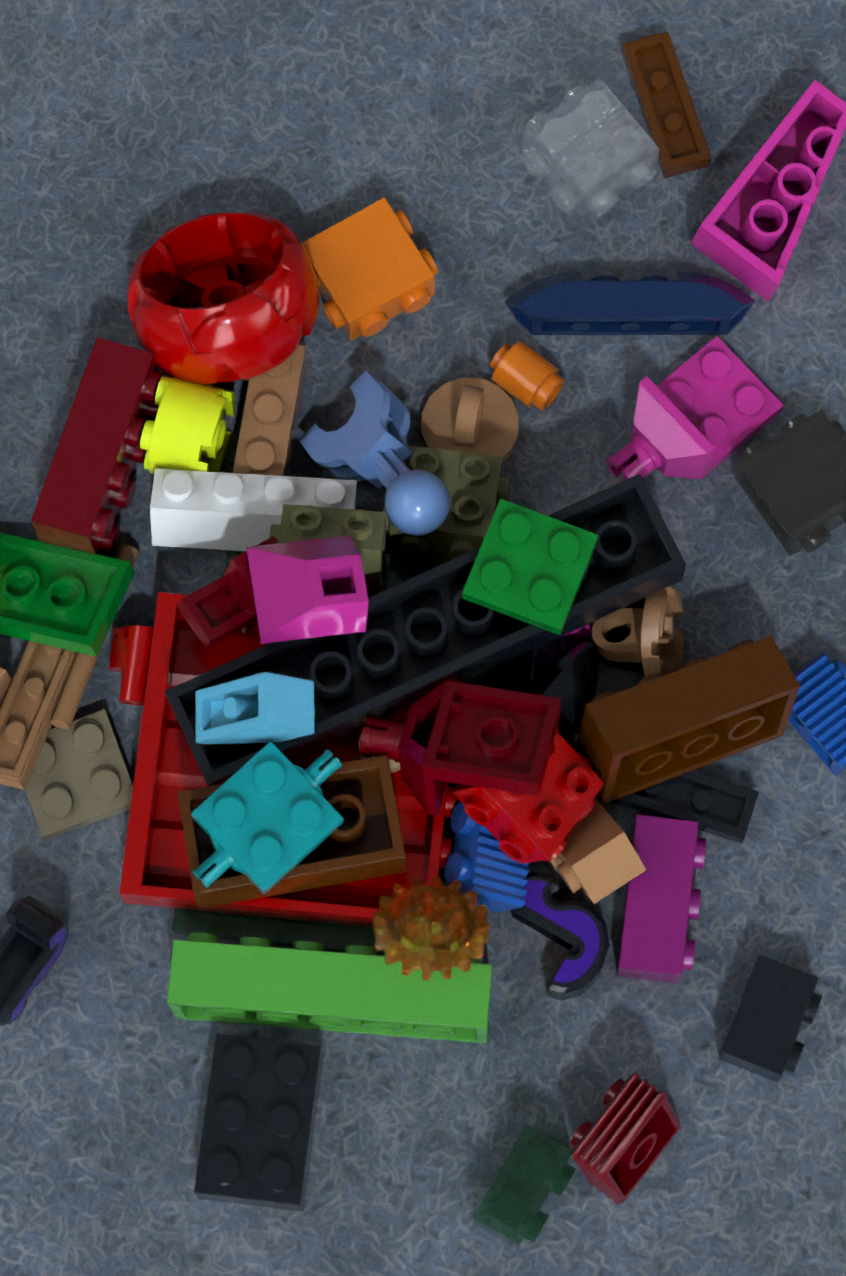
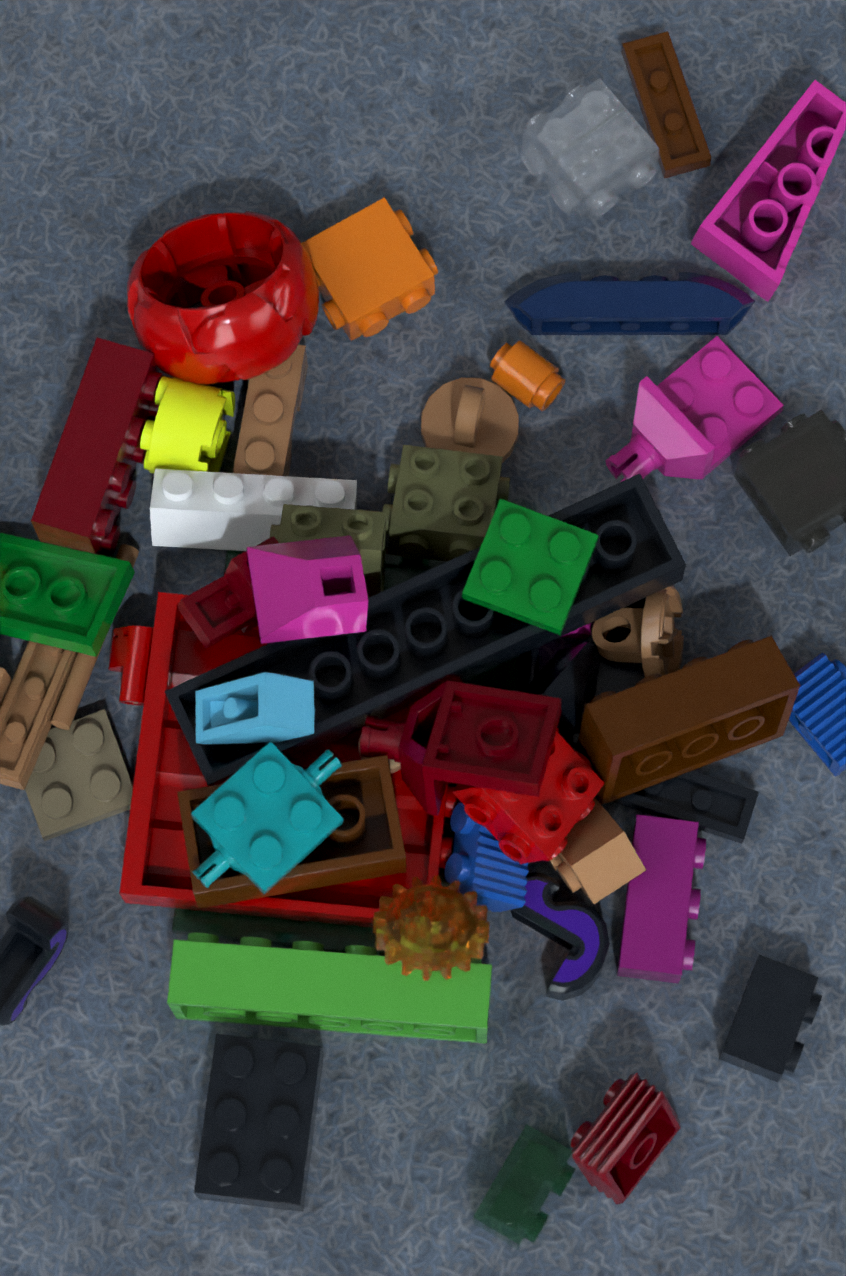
(375, 449): medium blue piece -> none

